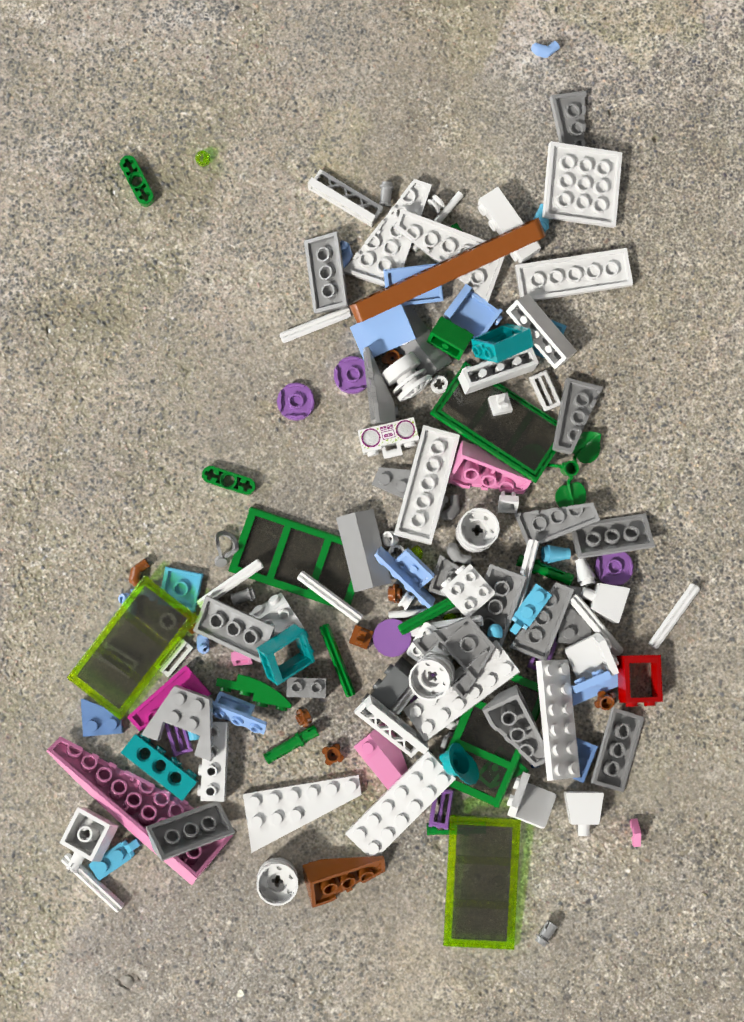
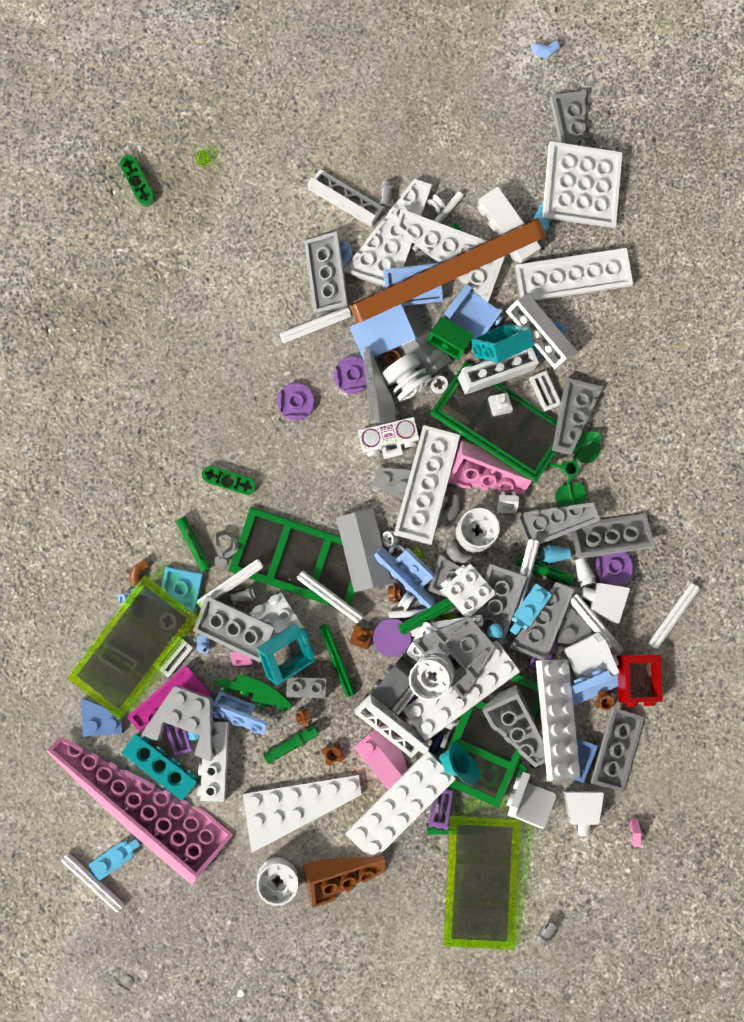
(87, 845): white brick -> none
(184, 525): none -> green pin
(189, 830): light grey slope -> none
(436, 743): none -> dark blue arm

